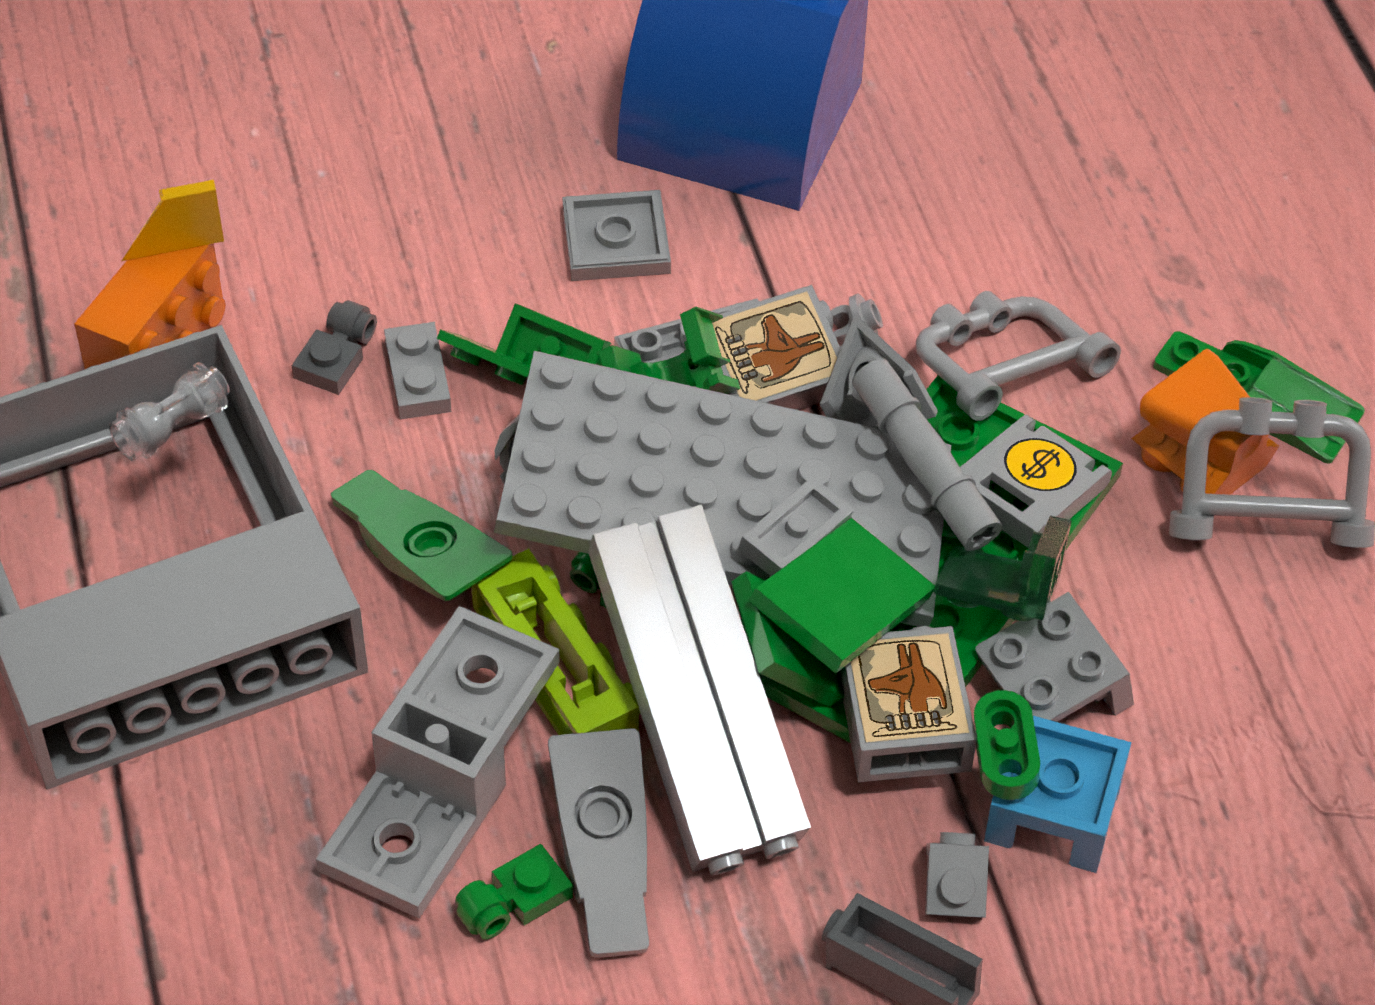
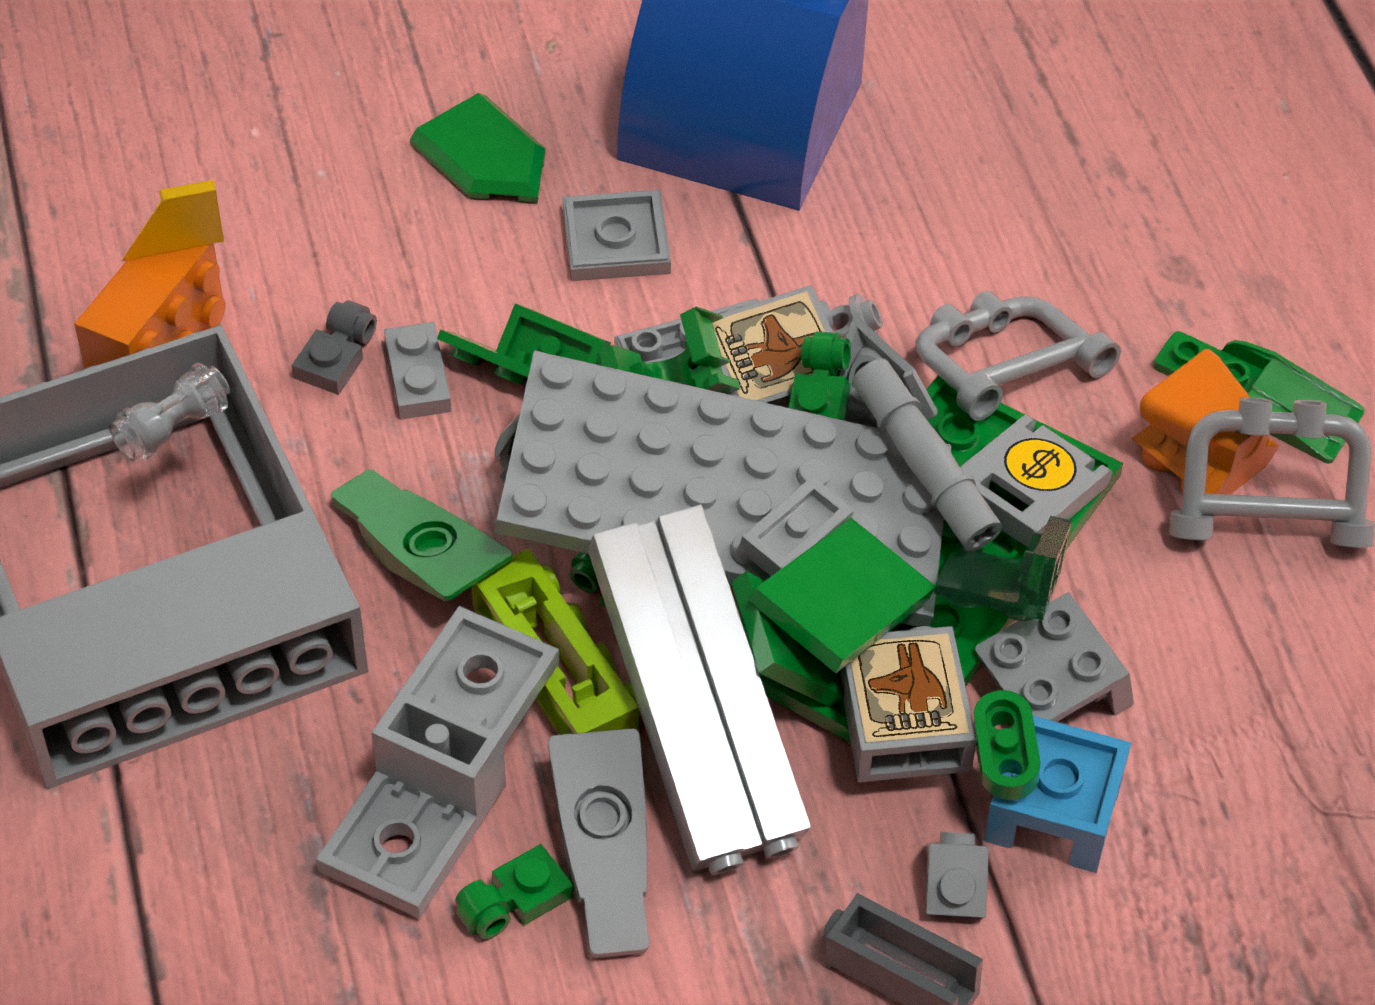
(482, 150): none -> green tile
(823, 391): none -> green plate

